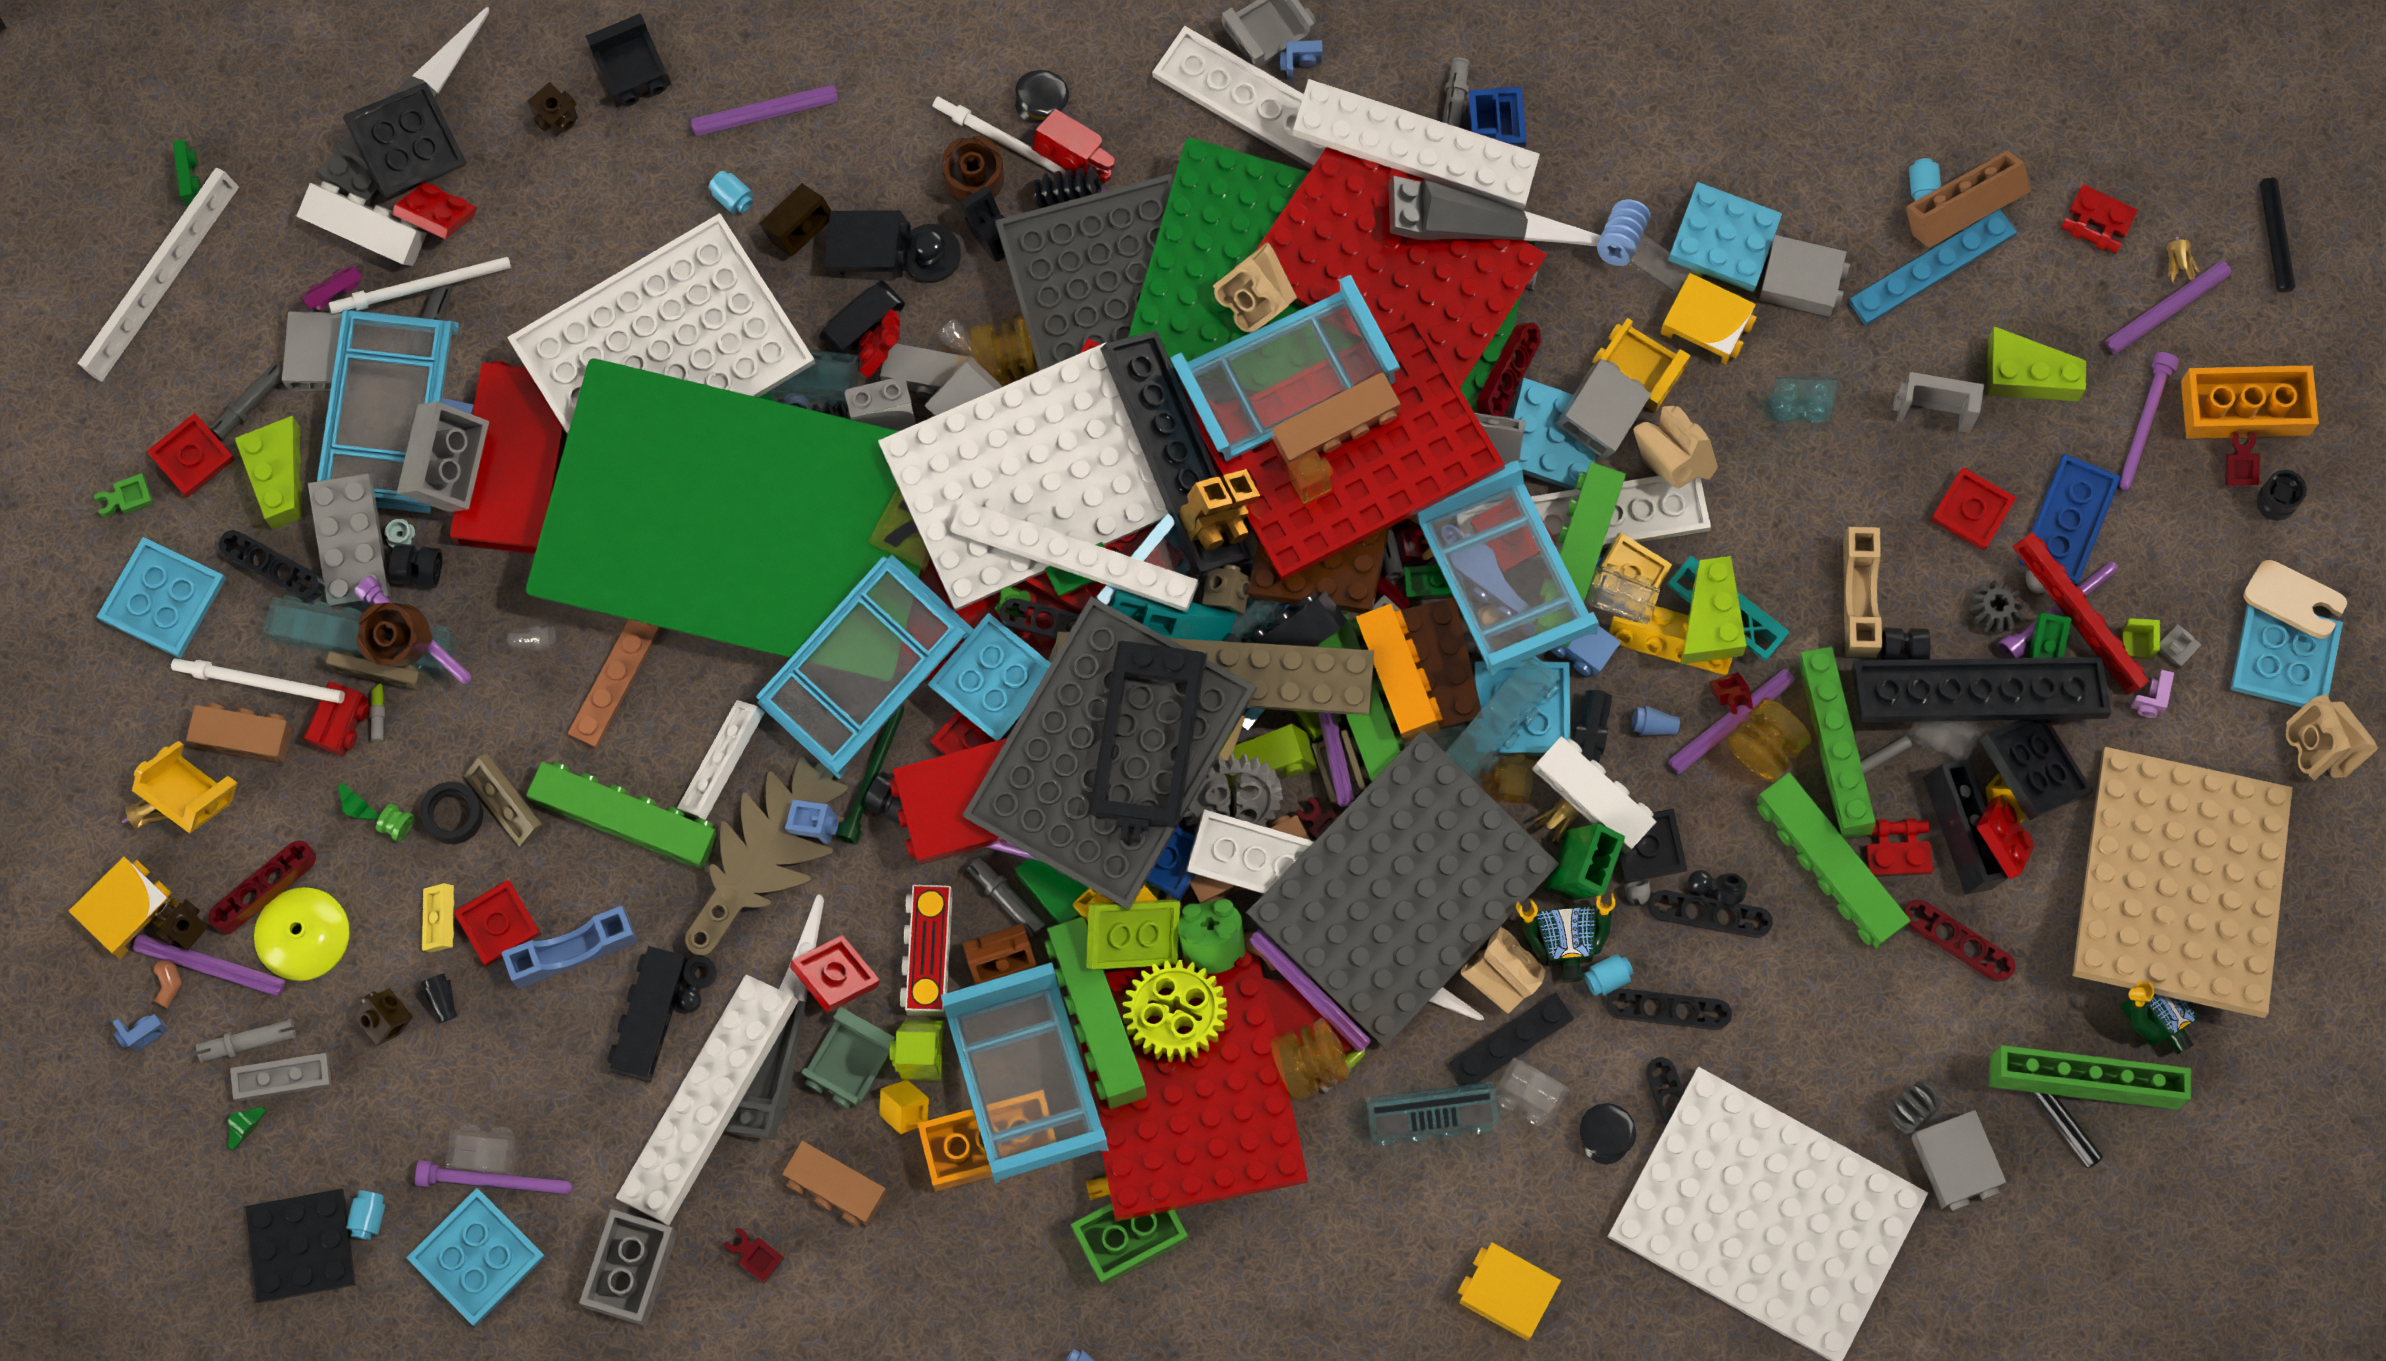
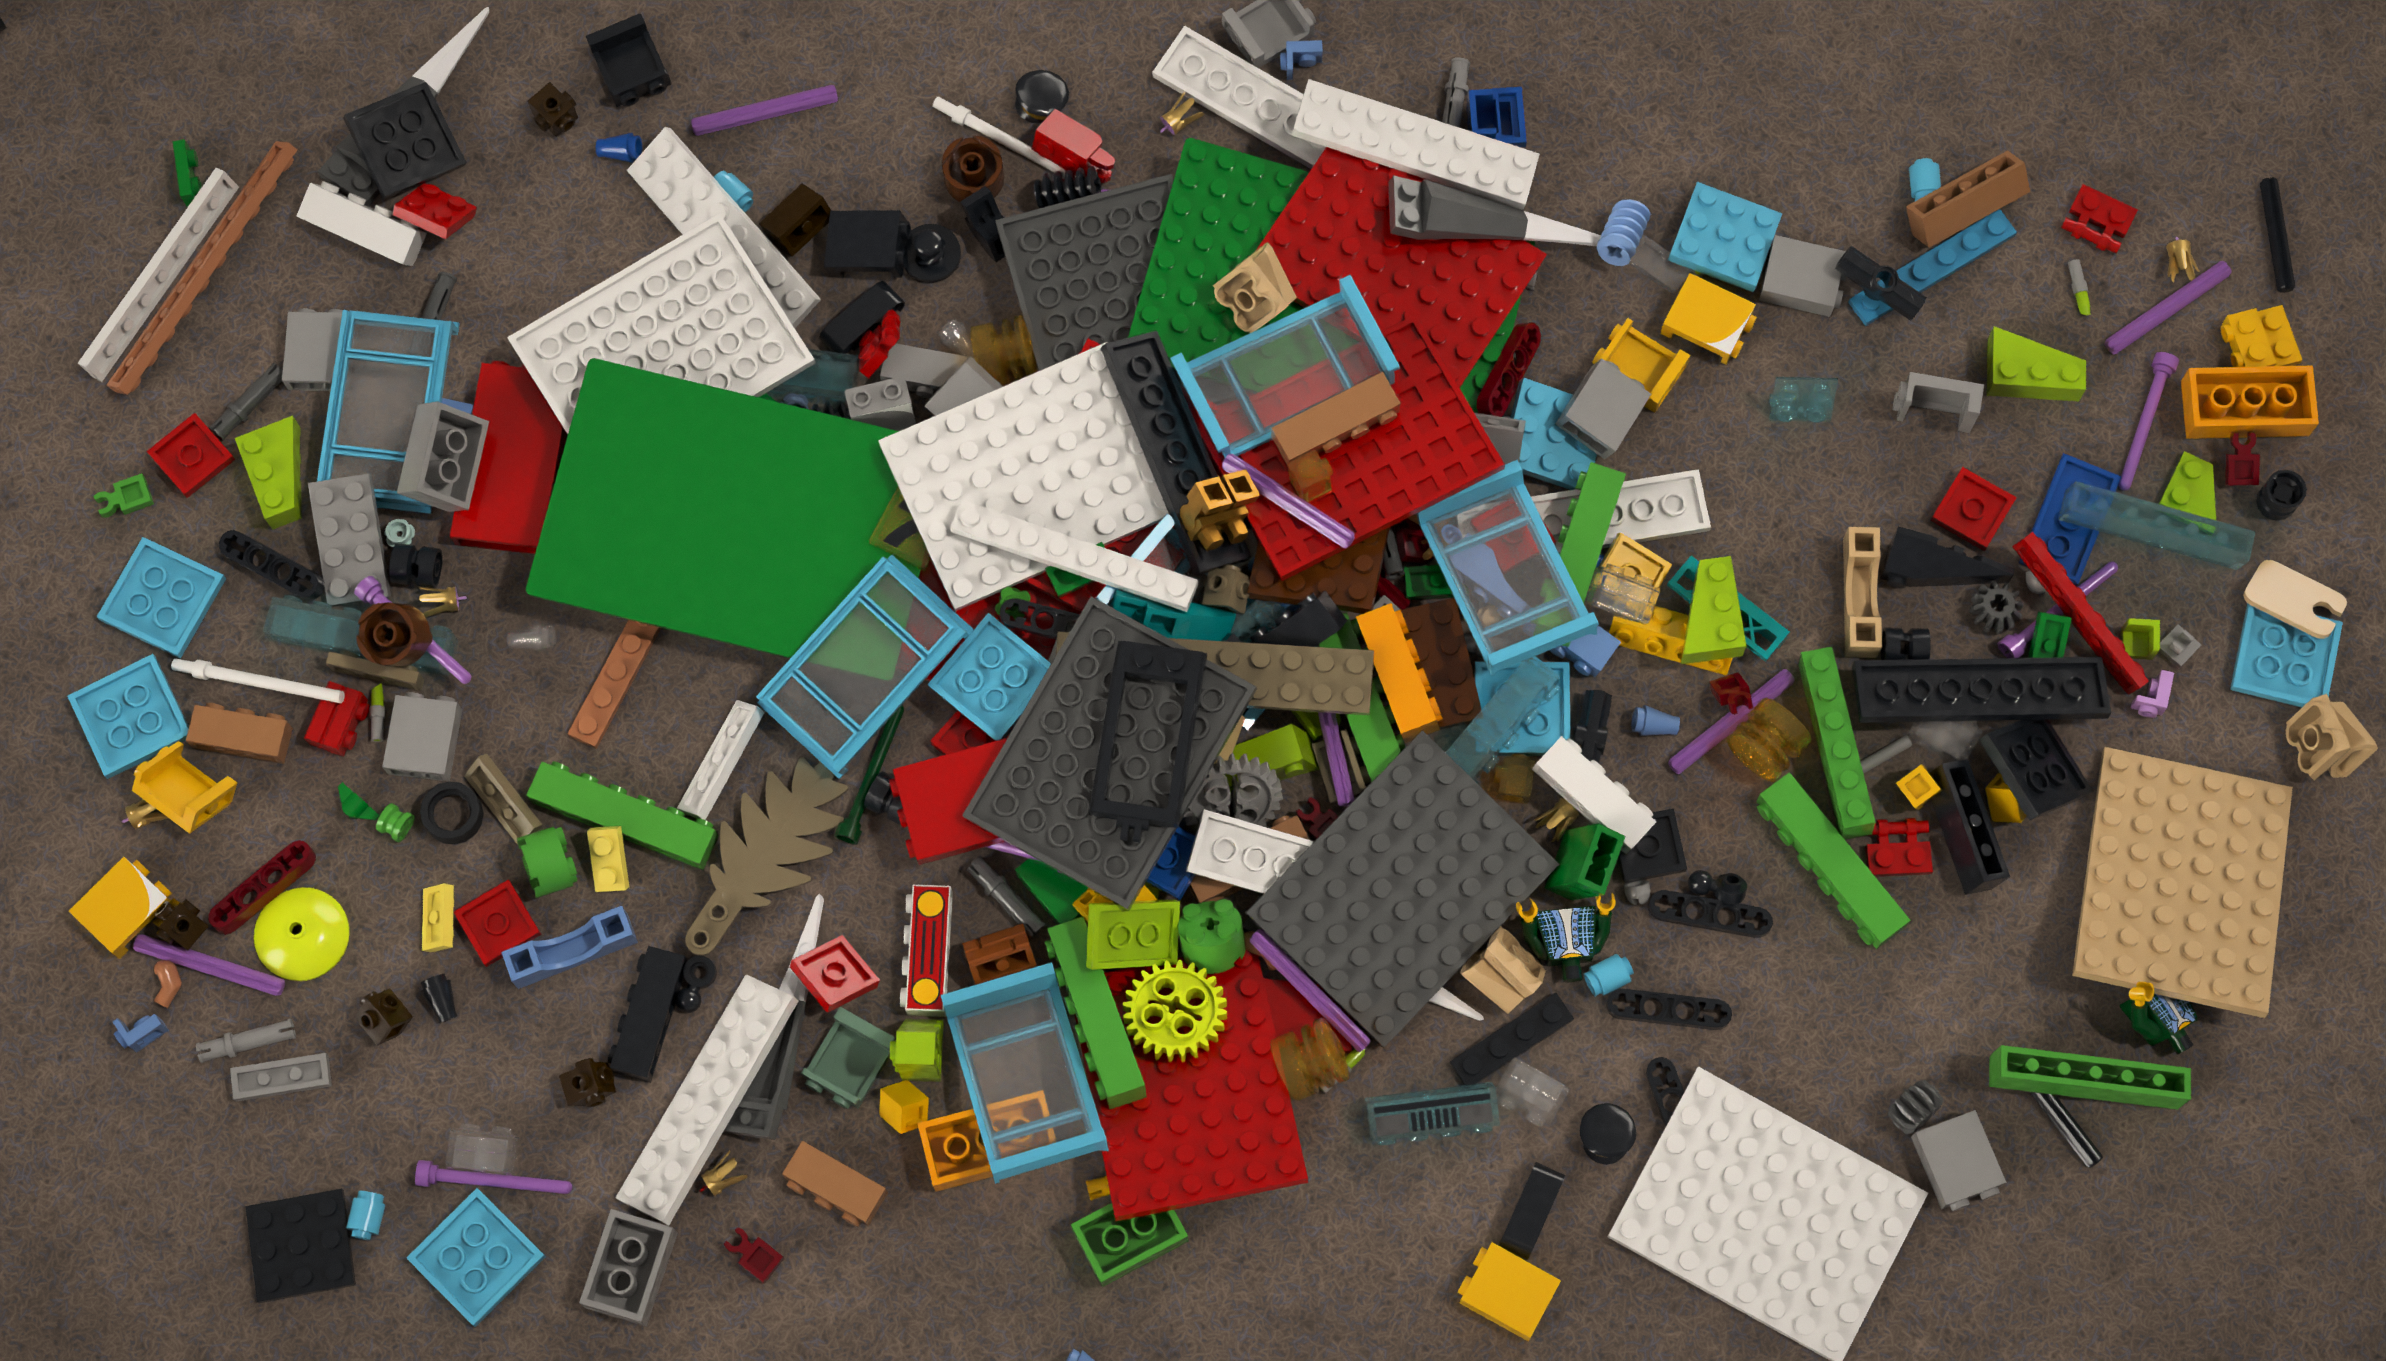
(129, 716): none -> medium azure plate
(197, 275): none -> nougat plate
(242, 1125): green piece -> none
(321, 294): magenta plate -> none
(361, 300): white bar -> none
(422, 737): none -> light grey brick
(448, 596): none -> pearl gold piece
(546, 862): none -> bright green brick
(588, 1083): none -> dark brown brick
(608, 859): none -> light yellow plate
(621, 147): none -> blue cone
(692, 196): none -> white plate
(713, 1177): none -> pearl gold piece
(812, 820): medium blue bracket -> none
(1172, 118): none -> pearl gold piece
(1292, 502): none -> medium lavender axle
(1532, 1210): none -> black beam
(1676, 448): tan piece -> none
(1896, 292): none -> black piece
(1918, 786): none -> yellow panel
(1919, 561): none -> black wedge
(1961, 935): dark red beam -> none
(2005, 836): red plate -> none
(2079, 287): none -> light grey piece
(2157, 525): none -> clear light blue brick
(2191, 487): none -> lime wing
(2260, 338): none -> yellow plate

